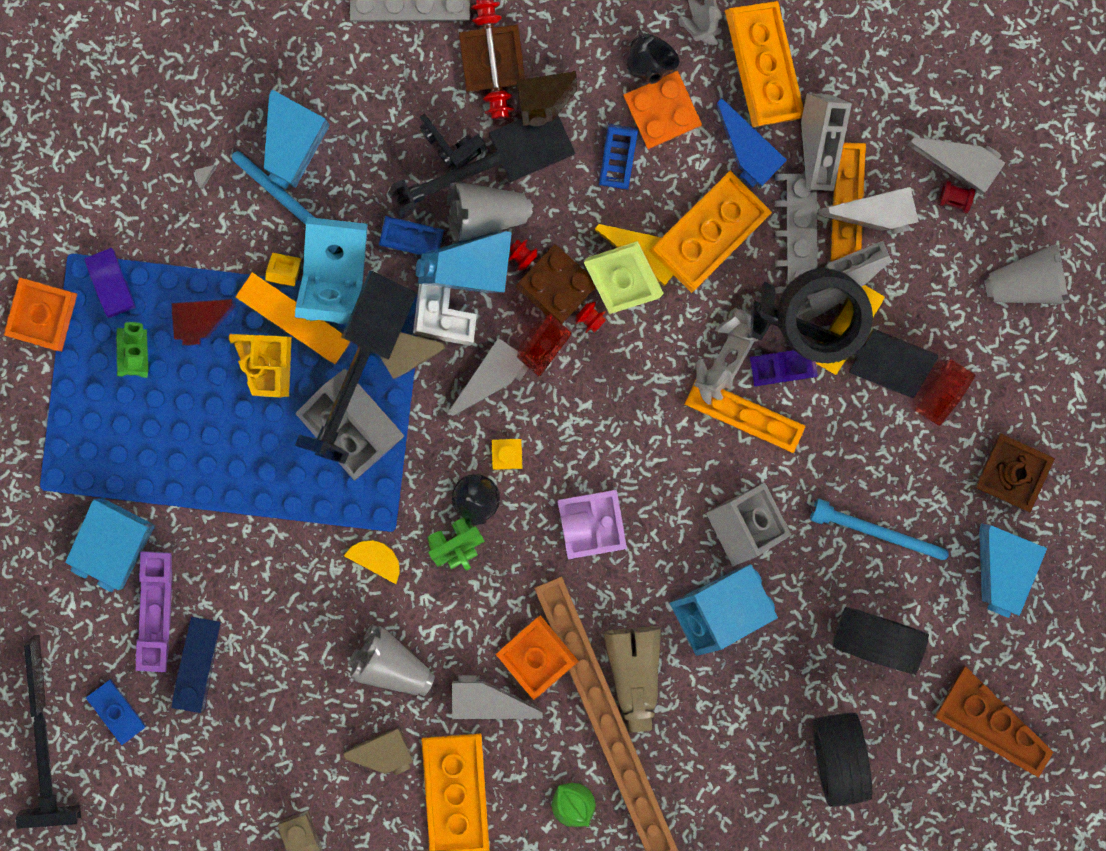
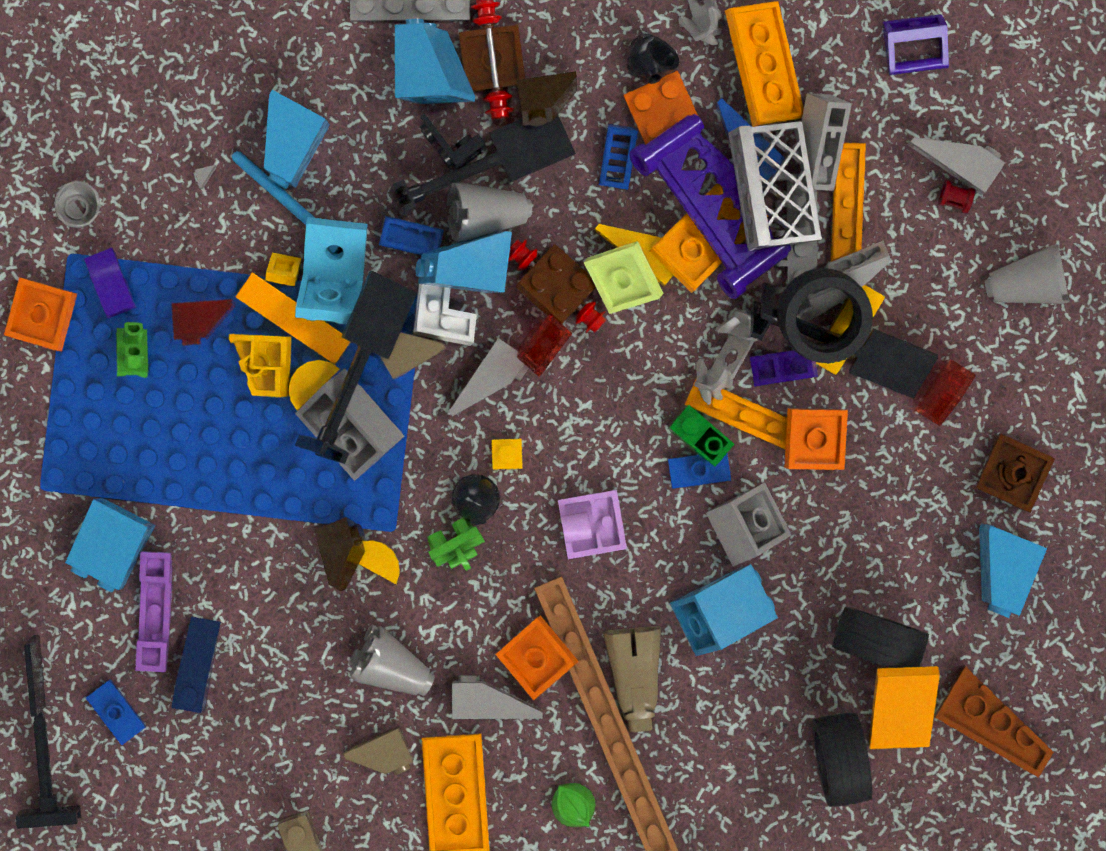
(69, 212): none -> light grey hair
(309, 380): none -> yellow tile
(340, 550): none -> dark brown slope
(428, 66): none -> dark azure slope
(667, 155): none -> dark purple piece
(697, 471): none -> blue plate
(700, 435): none -> green slope
(750, 185): none -> light grey fence
(816, 439): none -> orange plate
(826, 513): dark azure piece -> none
(879, 212): light grey slope -> none
(903, 707): none -> light orange tile
(916, 29): none -> dark purple tile

